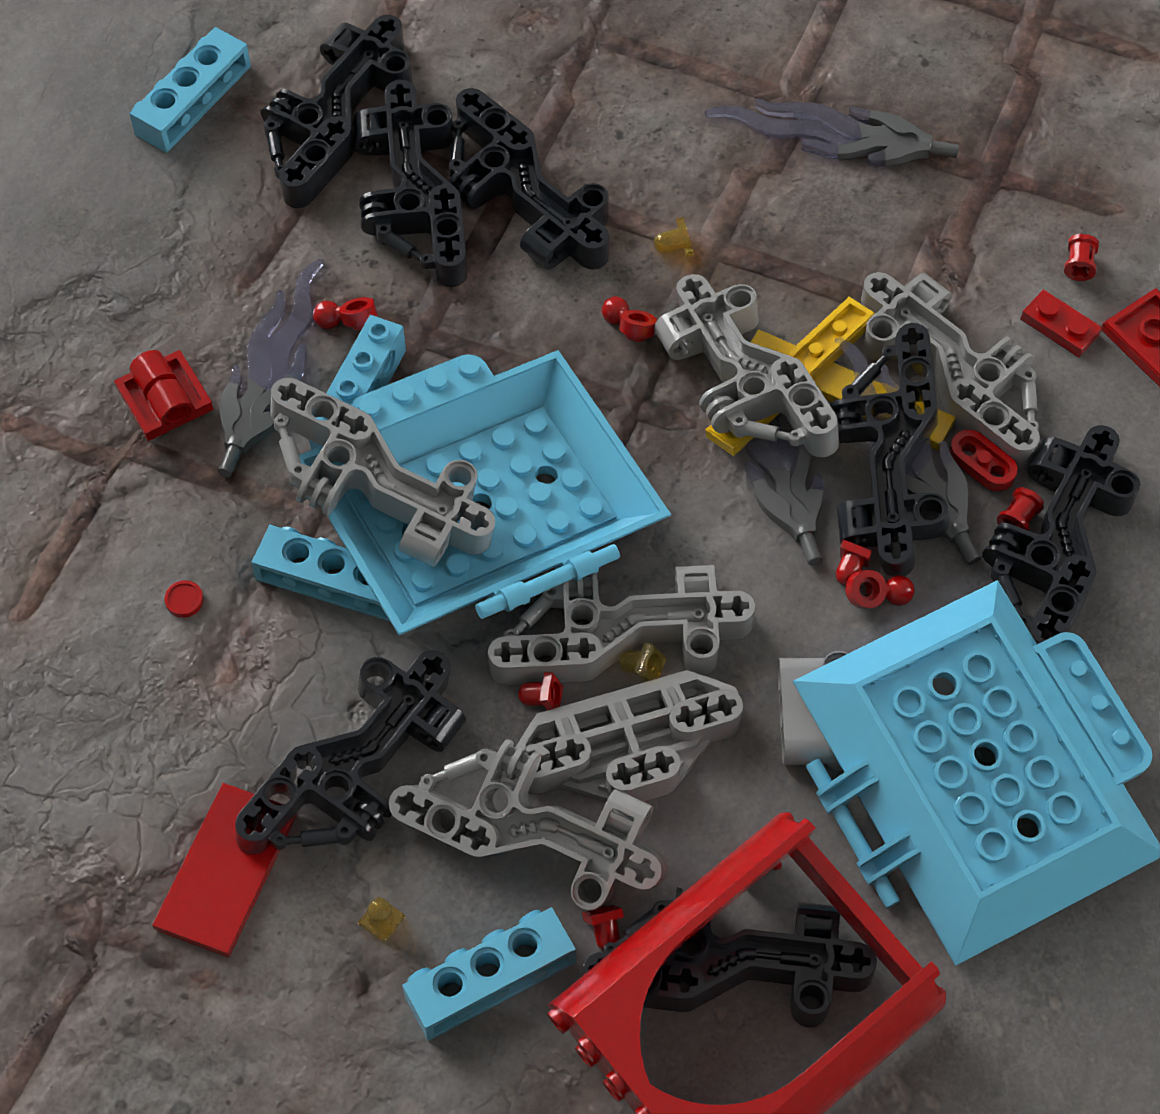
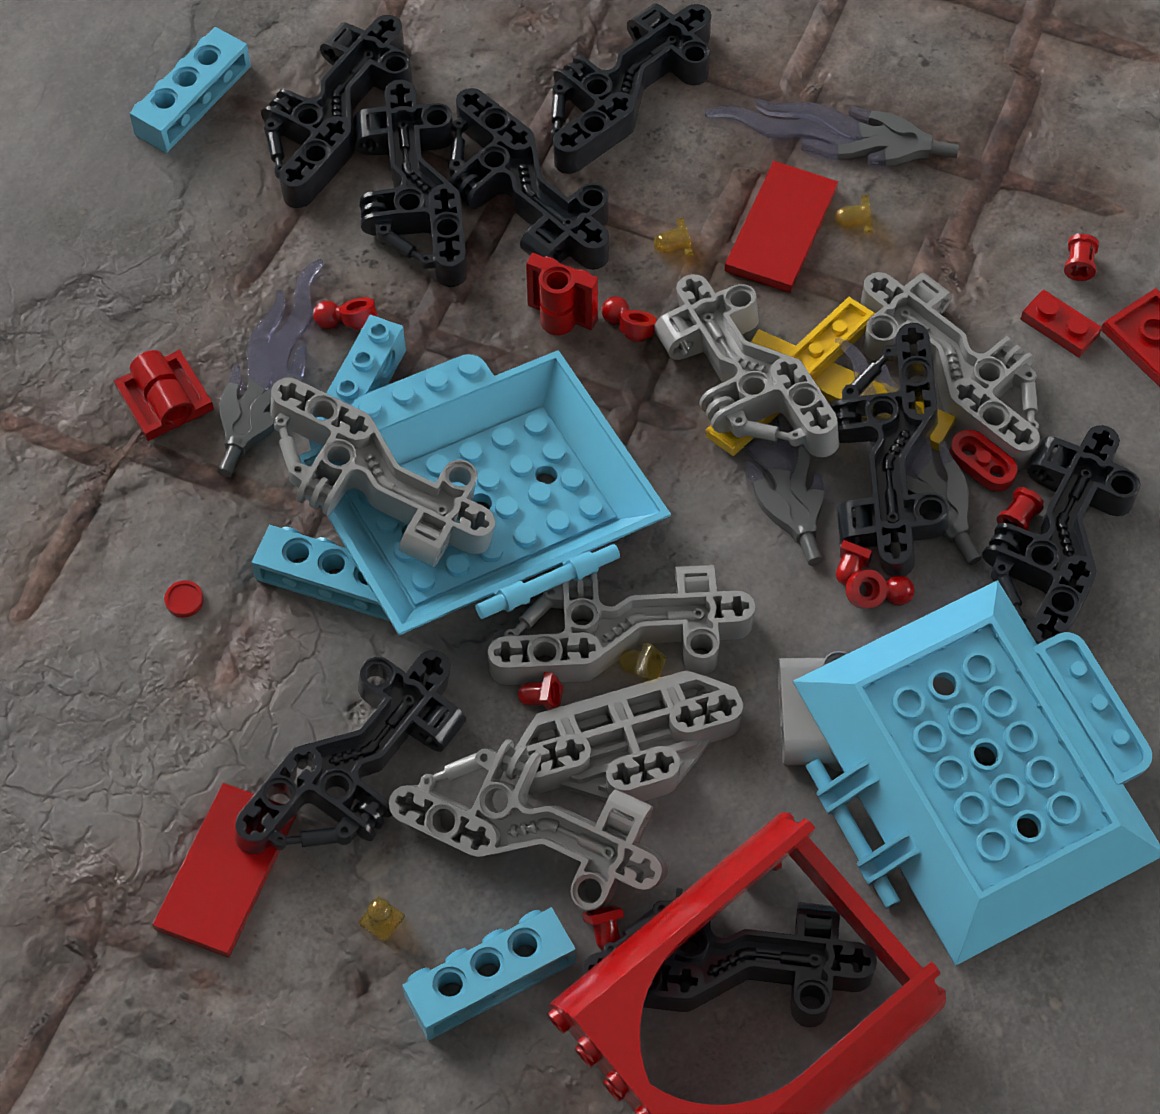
(561, 294): none -> red plate
(614, 96): none -> black beam
(781, 226): none -> red tile
(856, 215): none -> clear yellow piece

